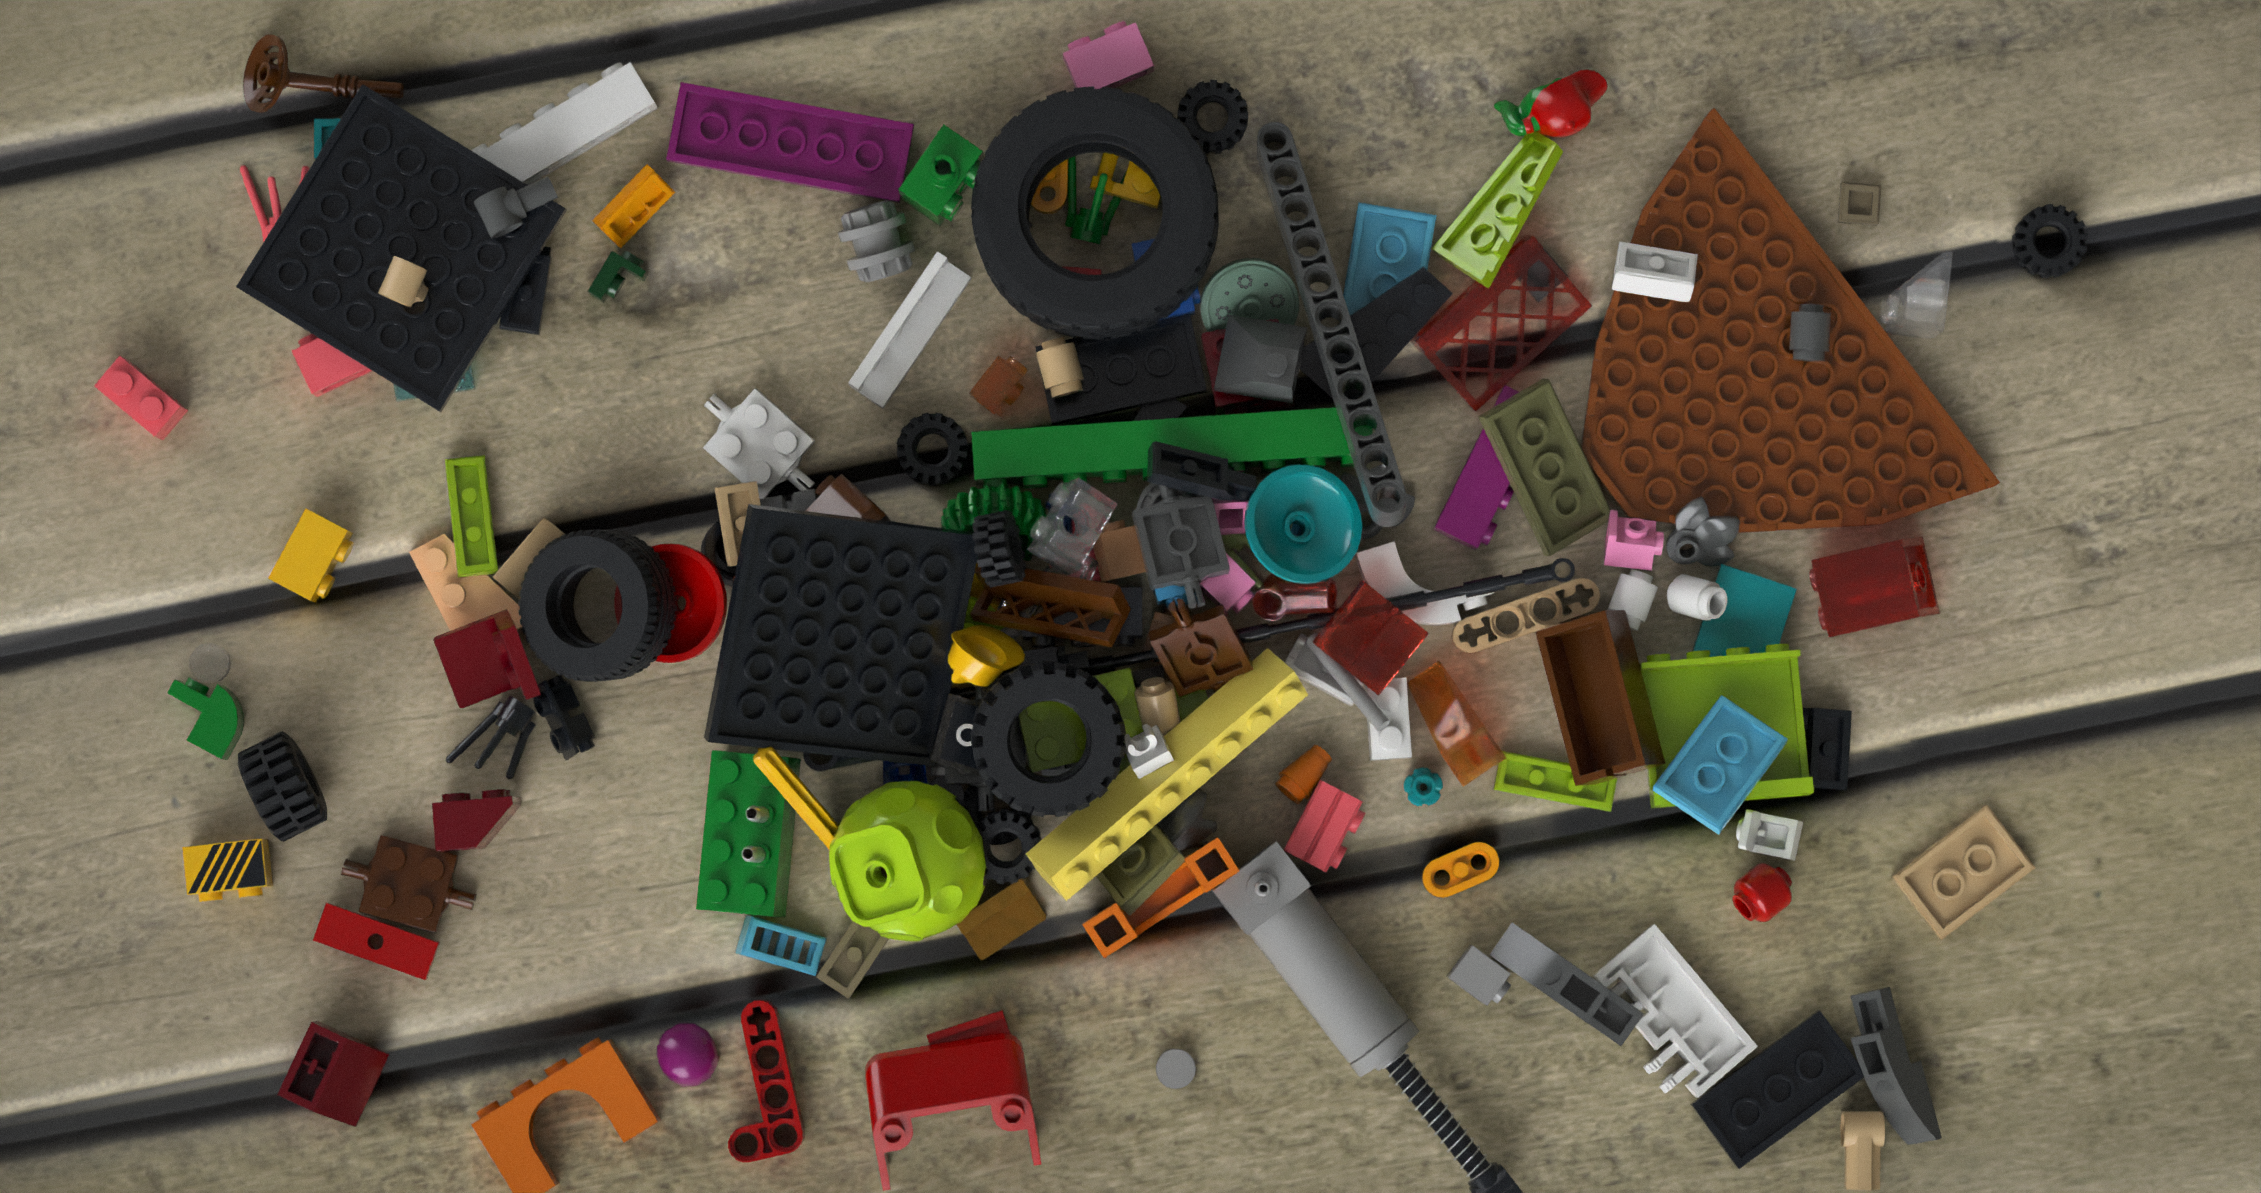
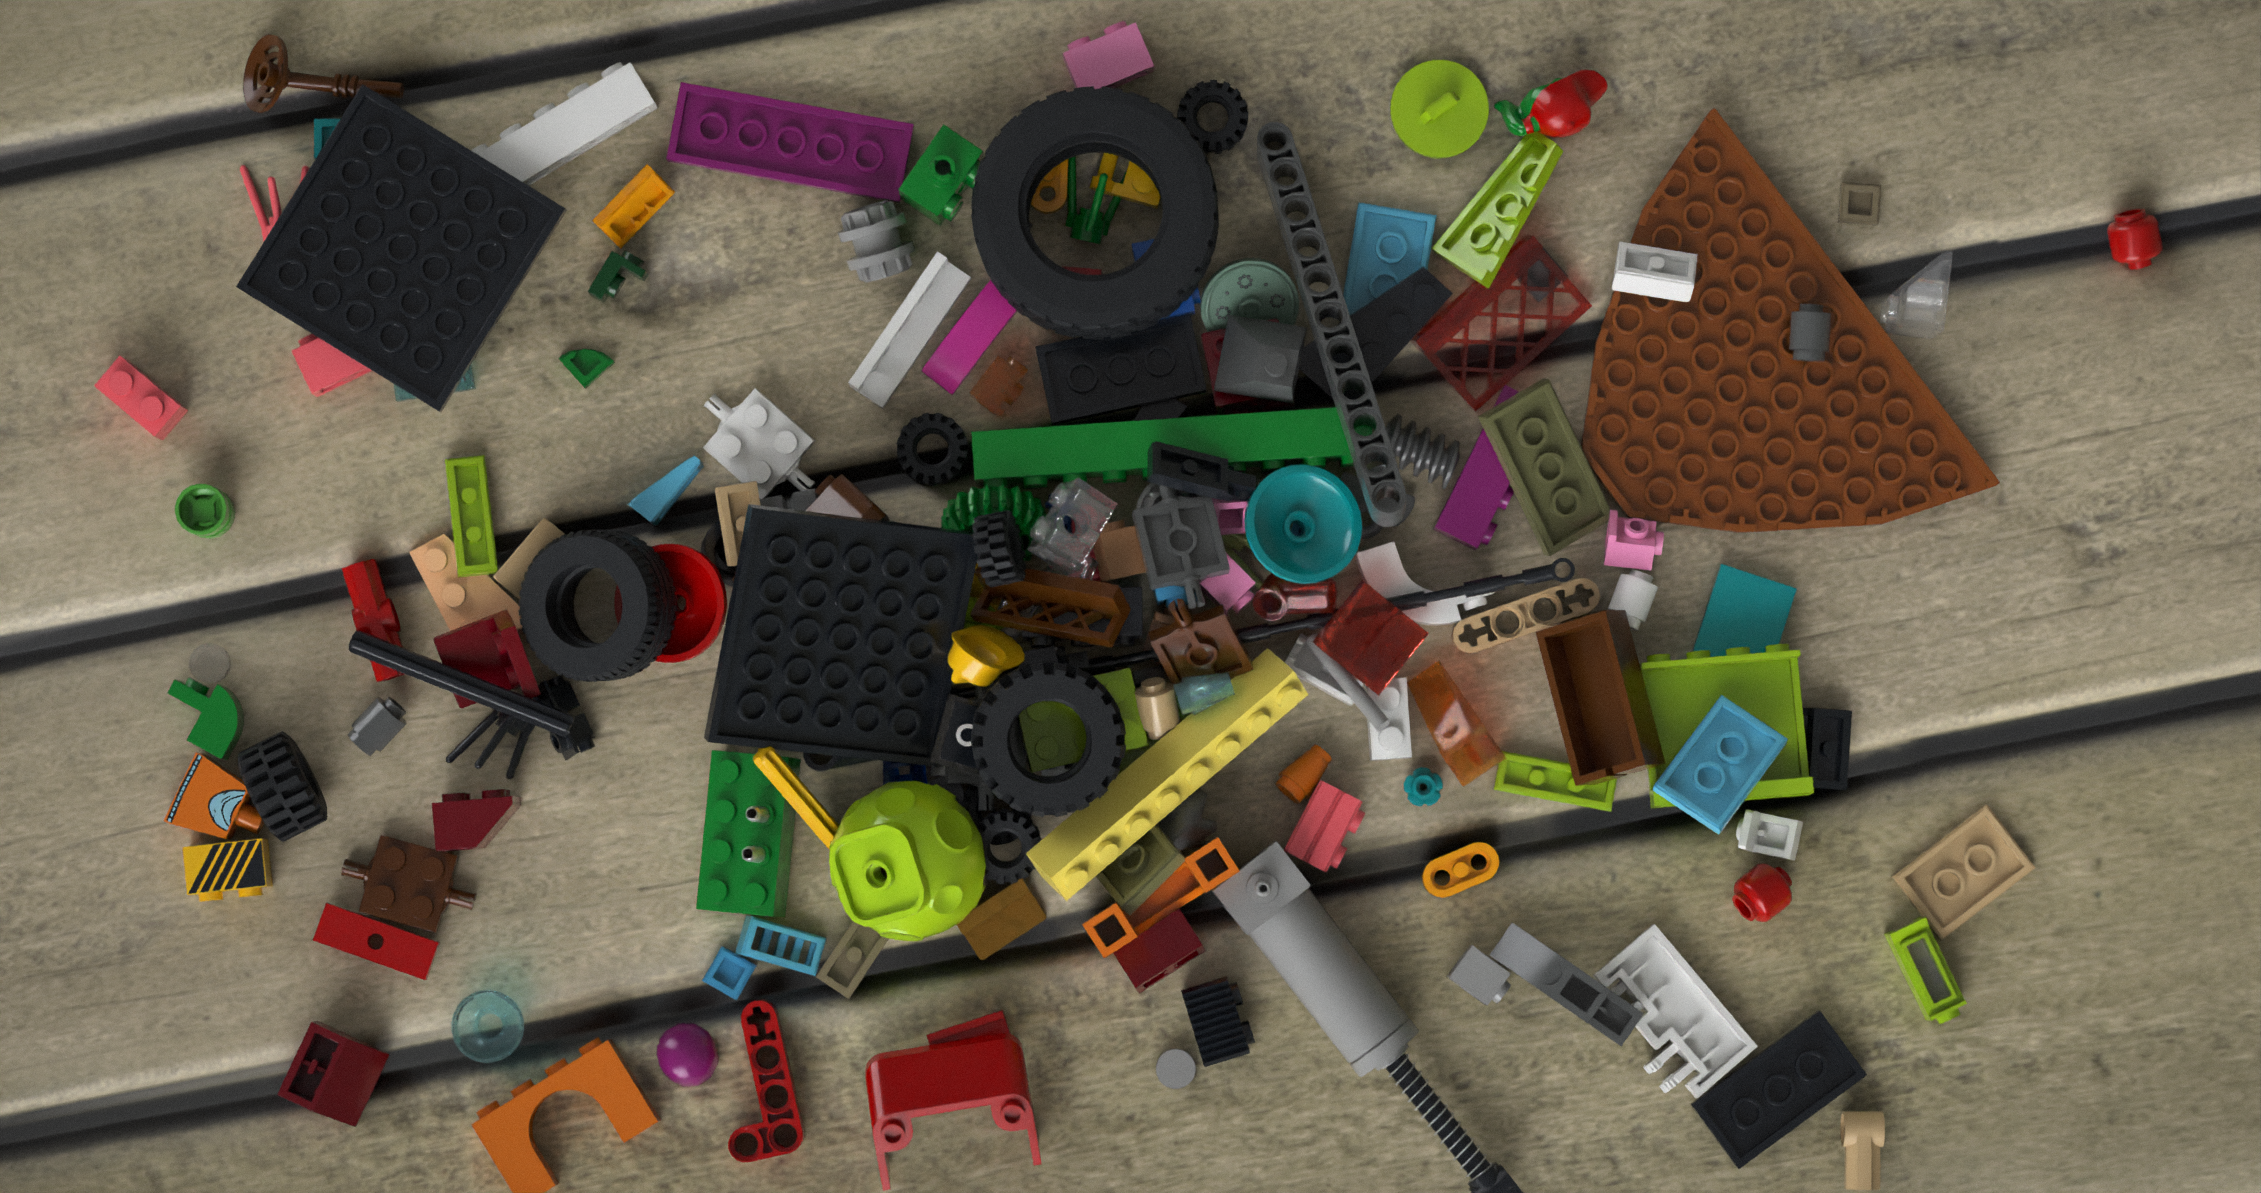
(205, 511): none -> bright green wheel
(213, 801): none -> orange torso
(312, 556): yellow brick -> none
(373, 610): none -> red piece
(377, 725): none -> dark grey brick
(404, 282): tan piece -> none
(461, 683): none -> black axle
(467, 1032): none -> clear light blue piece
(504, 209): dark grey pin -> none
(527, 306): black hinge -> none
(586, 364): none -> green tile
(662, 495): none -> medium azure slope
(729, 973): none -> dark azure tile
(969, 339): none -> dark pink slope
(1060, 367): tan brick -> none
(1147, 751): white tile -> none
(1159, 951): none -> dark red hinge
(1202, 692): none -> clear light blue cone
(1216, 1020): none -> black brick
(1422, 451): none -> dark grey piece
(1439, 109): none -> lime shield
(1696, 597): white brick -> none
(1706, 534): dark grey plate -> none
(1874, 586): clear red slope -> none
(1885, 1064): dark grey slope -> none
(1926, 971): none -> lime window
(2070, 228): black tyre -> none
(2134, 238): none -> red head

